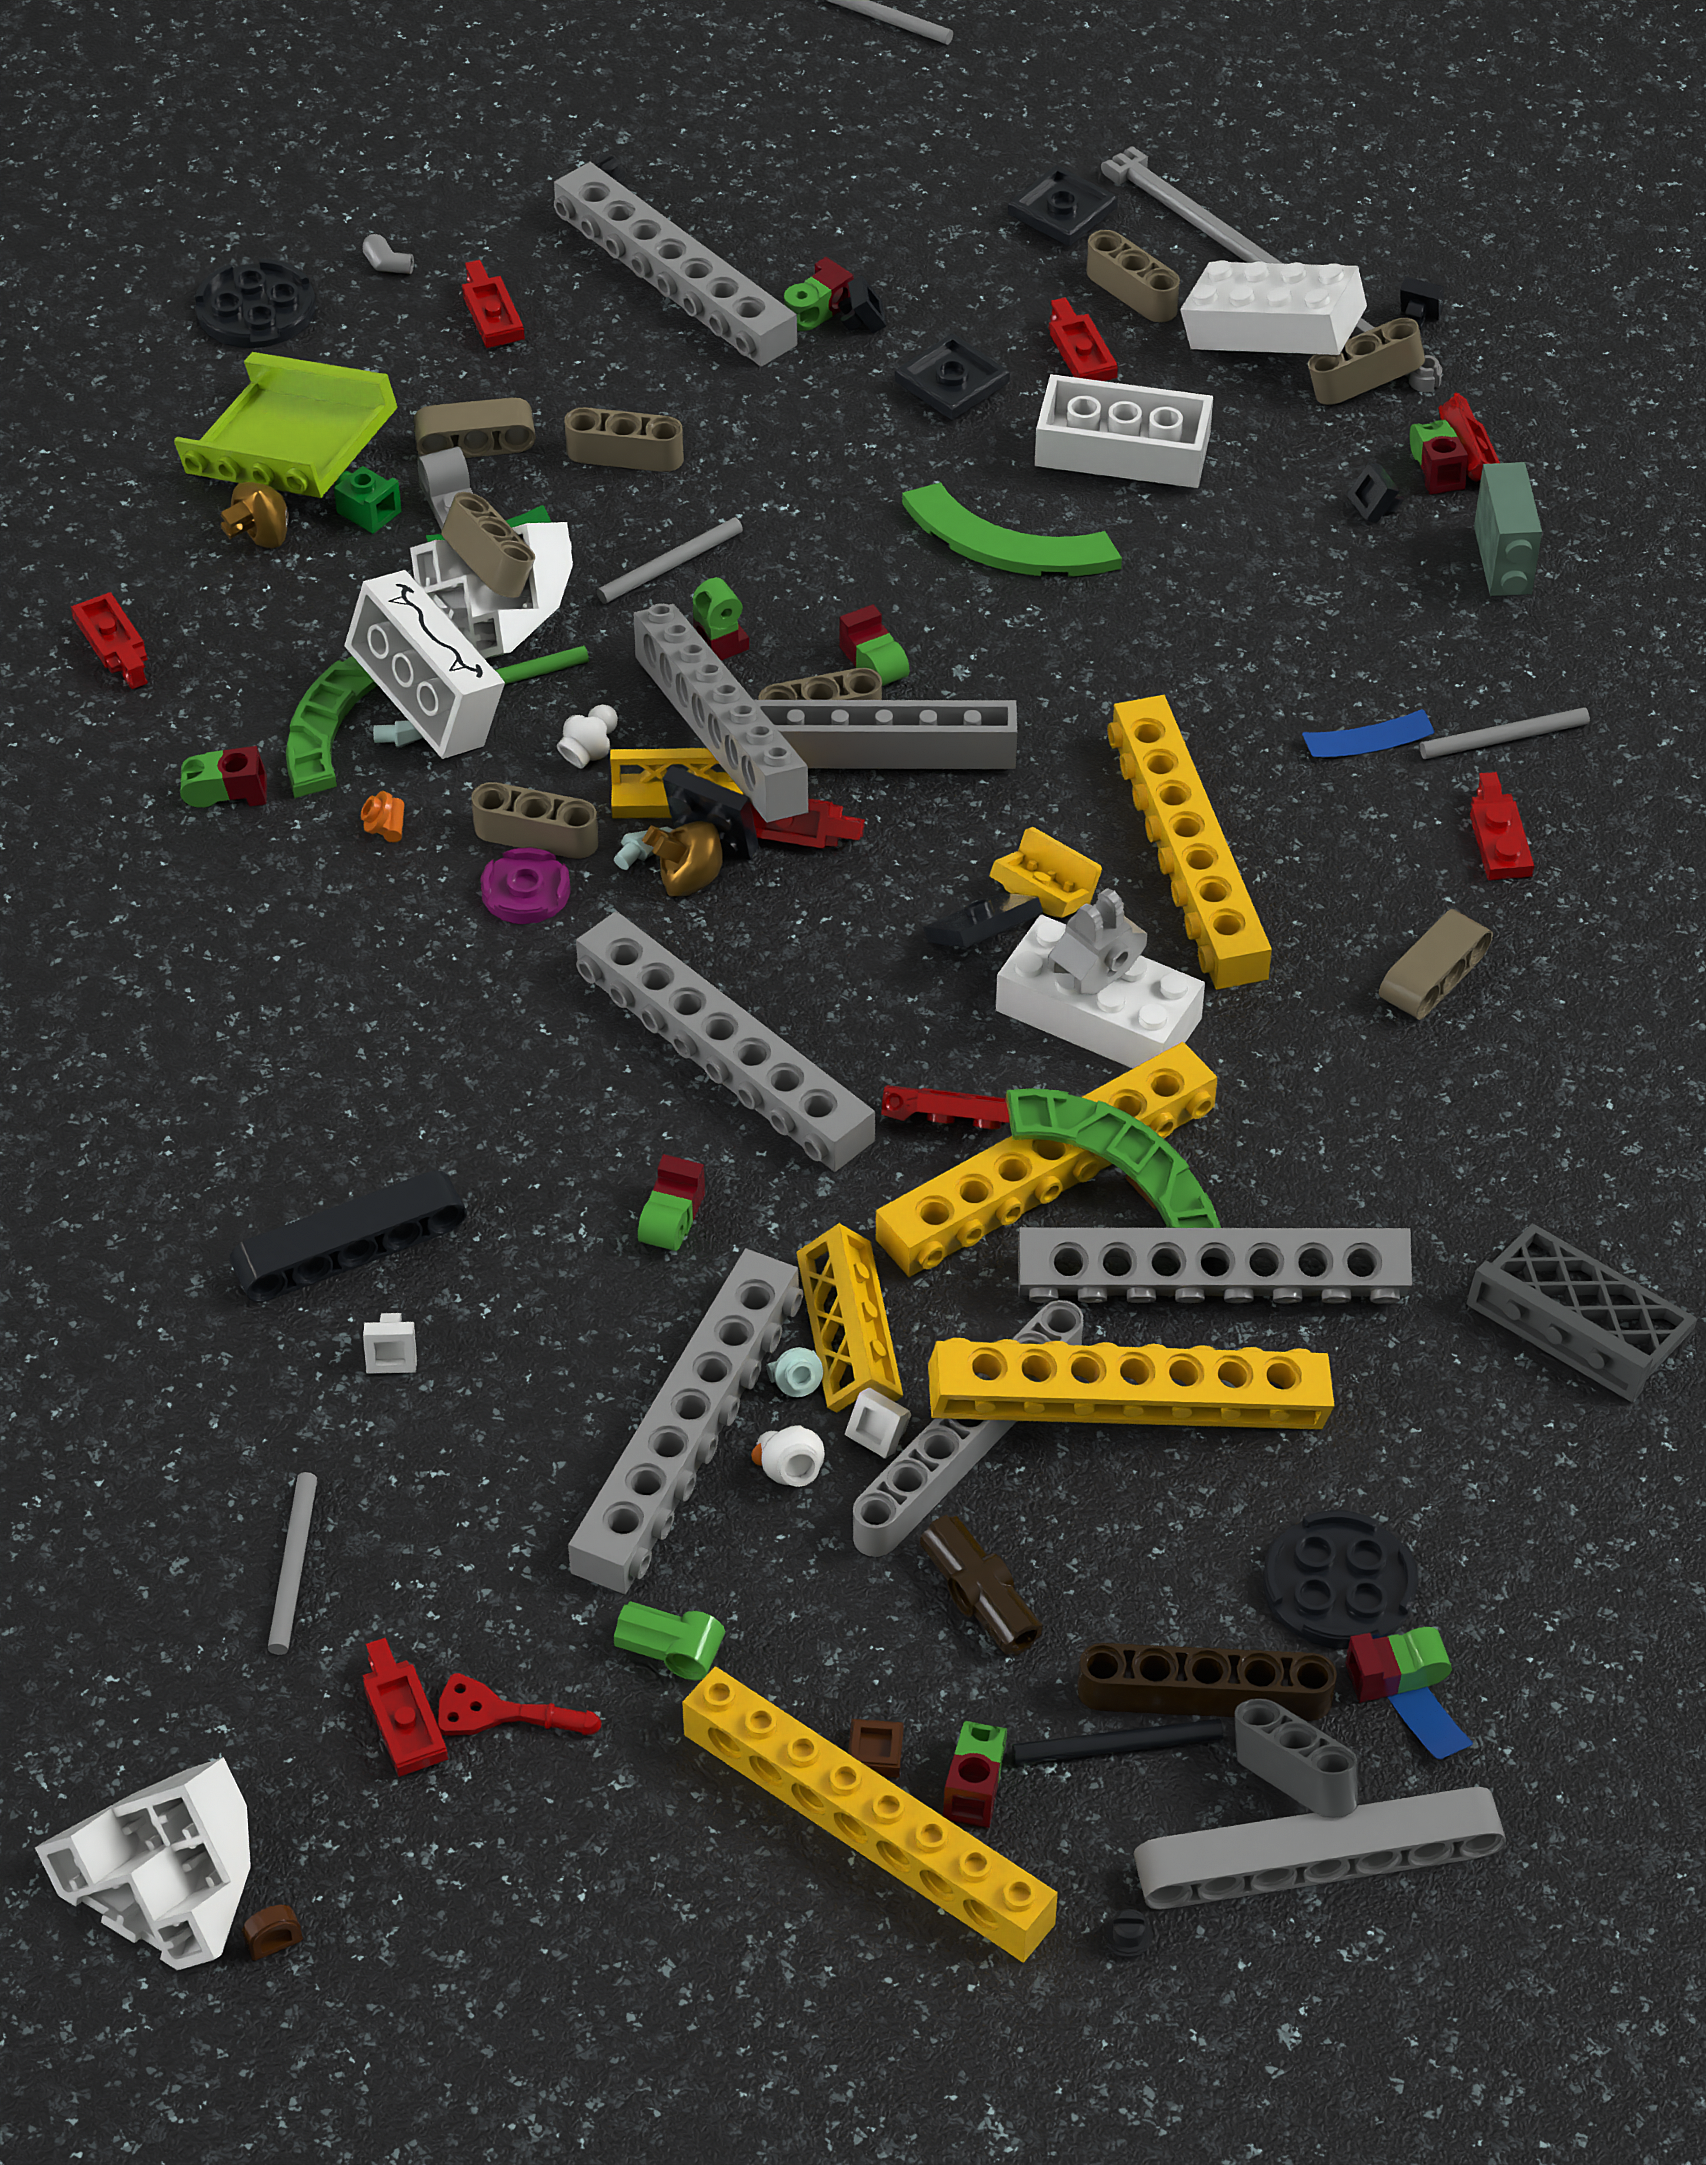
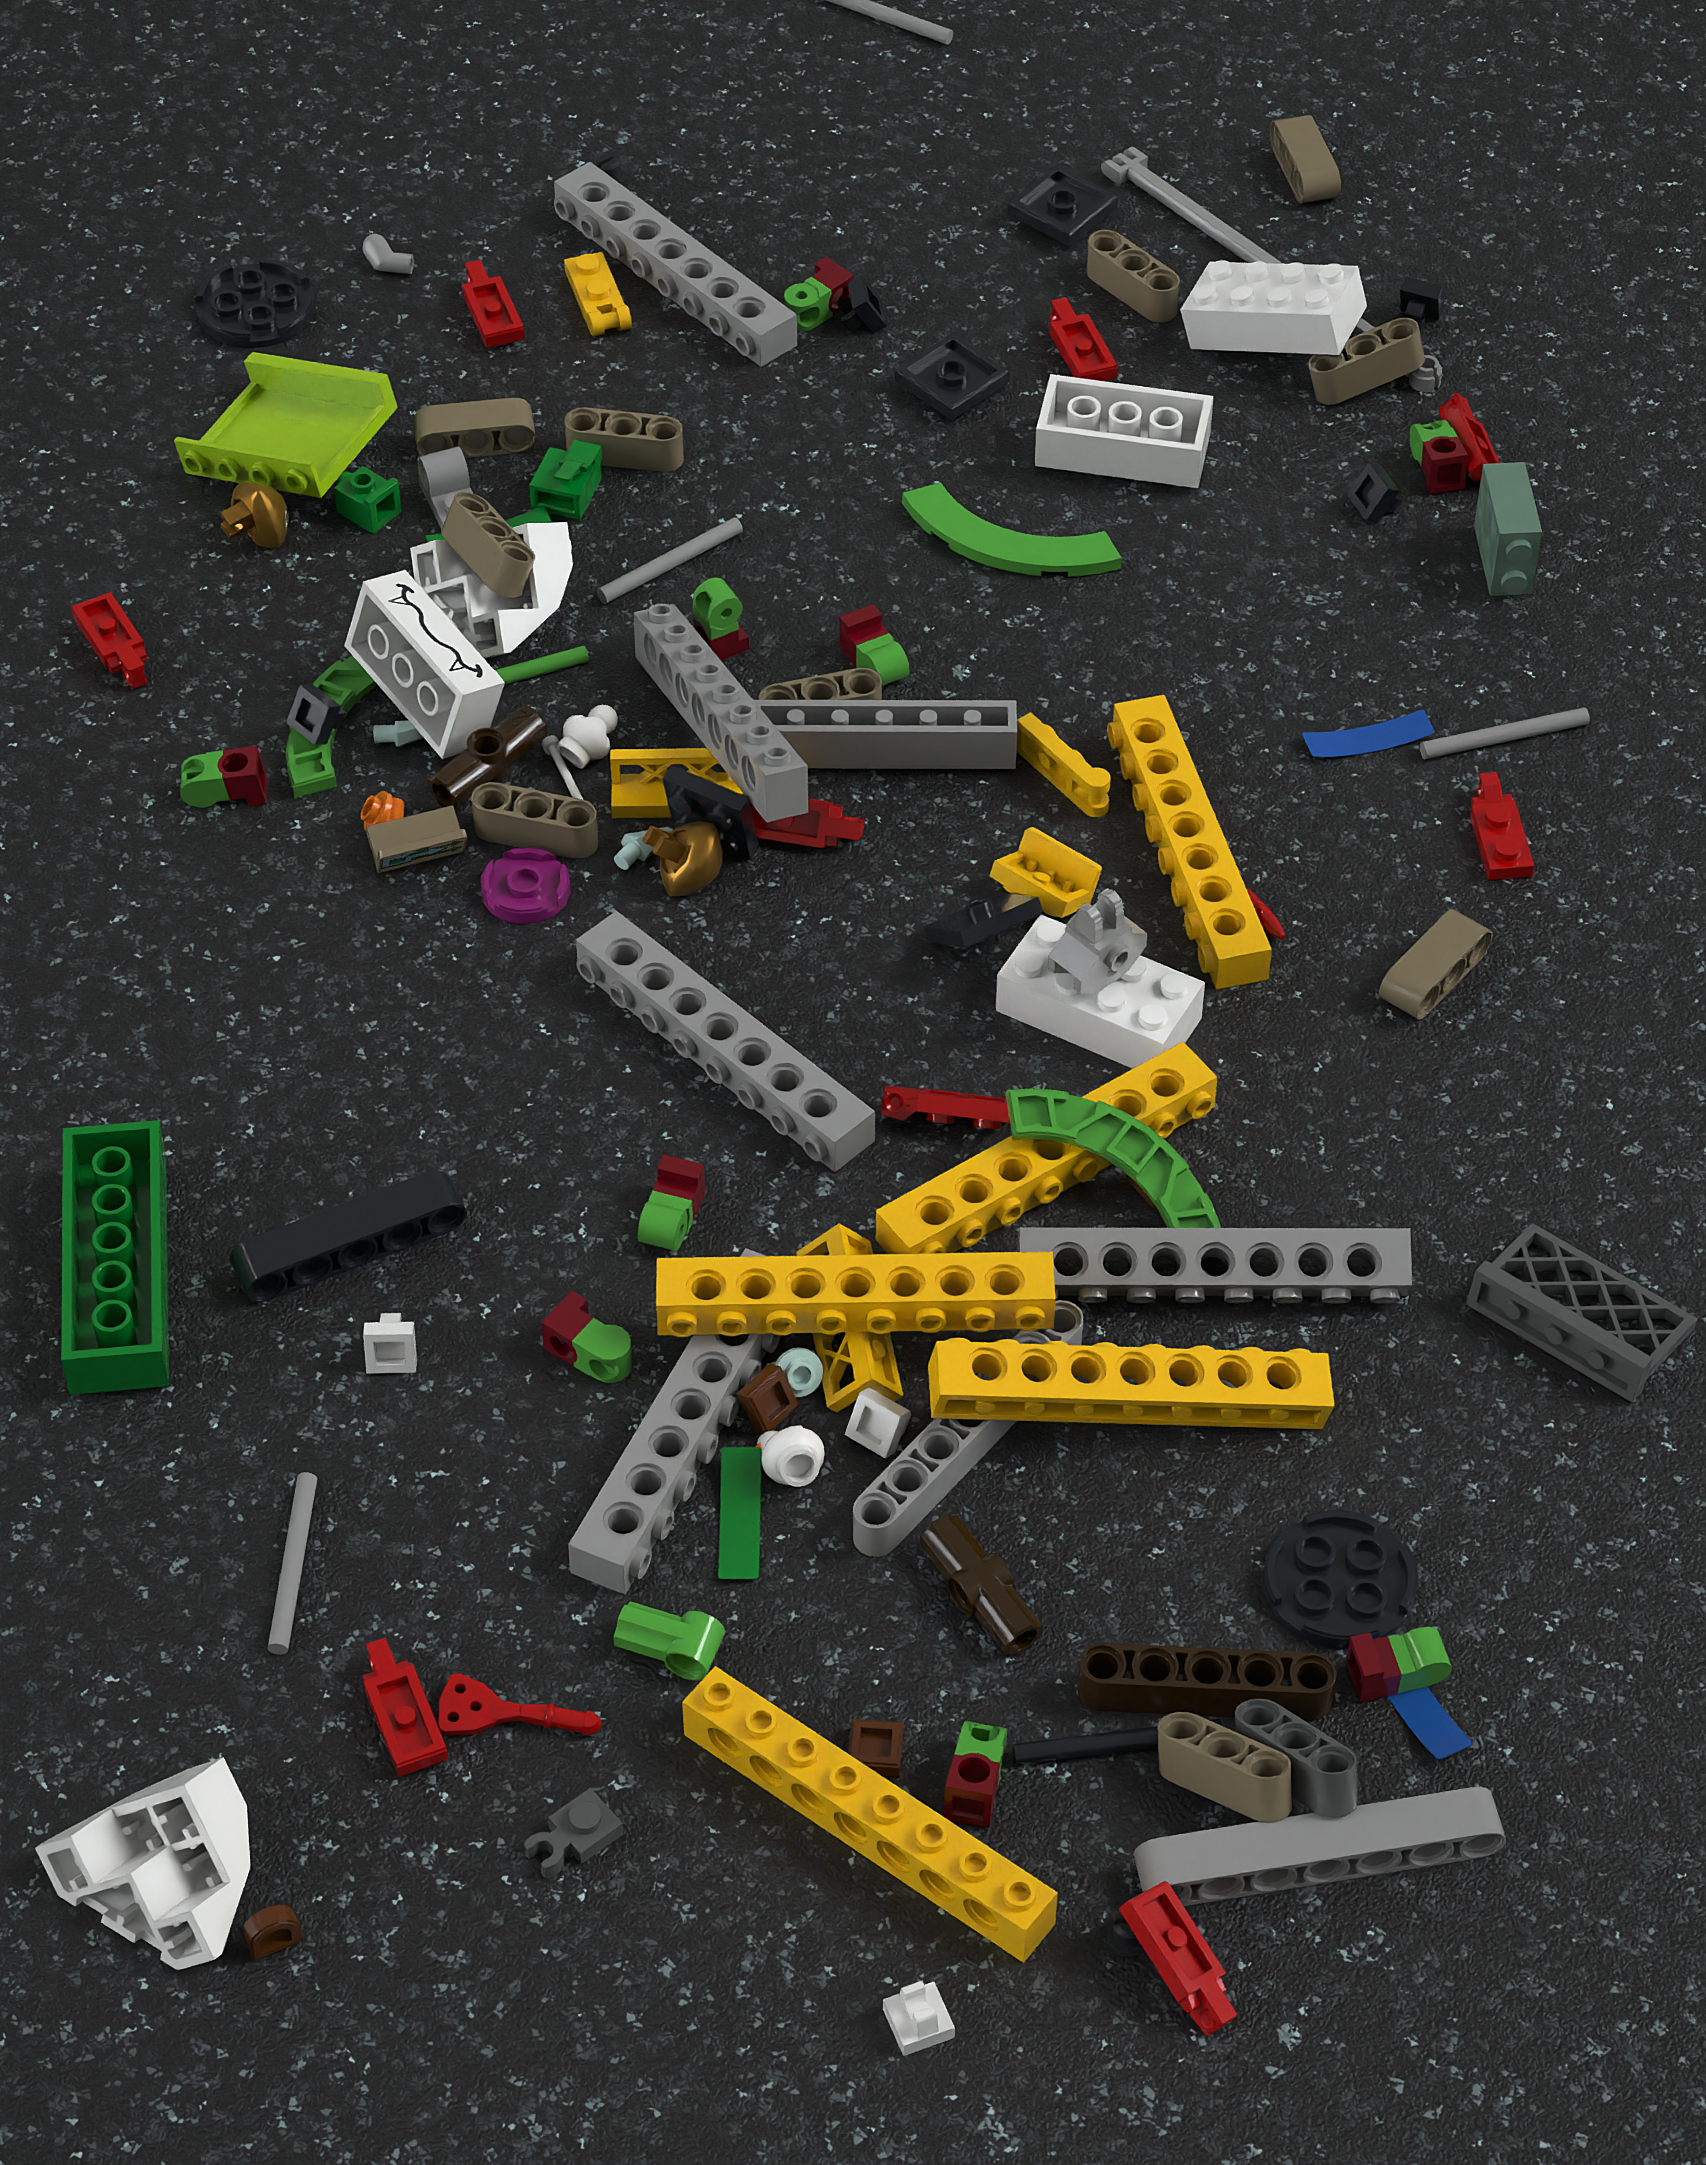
(114, 1258): none -> green brick
(315, 714): none -> black tile
(416, 839): none -> dark tan panel
(487, 756): none -> dark brown piece
(549, 746): none -> white piece
(565, 477): none -> green piece
(577, 1829): none -> dark grey plate
(586, 1342): none -> leg
(597, 293): none -> yellow plate
(740, 1513): none -> green sticker
(767, 1399): none -> reddish brown tile
(855, 1293): none -> yellow brick
(918, 2017): none -> white tile
(1063, 766): none -> yellow plate
(1180, 1955): none -> red hinge
(1225, 1766): none -> dark tan beam
(1267, 918): none -> red helmet
(1305, 159): none -> dark tan beam

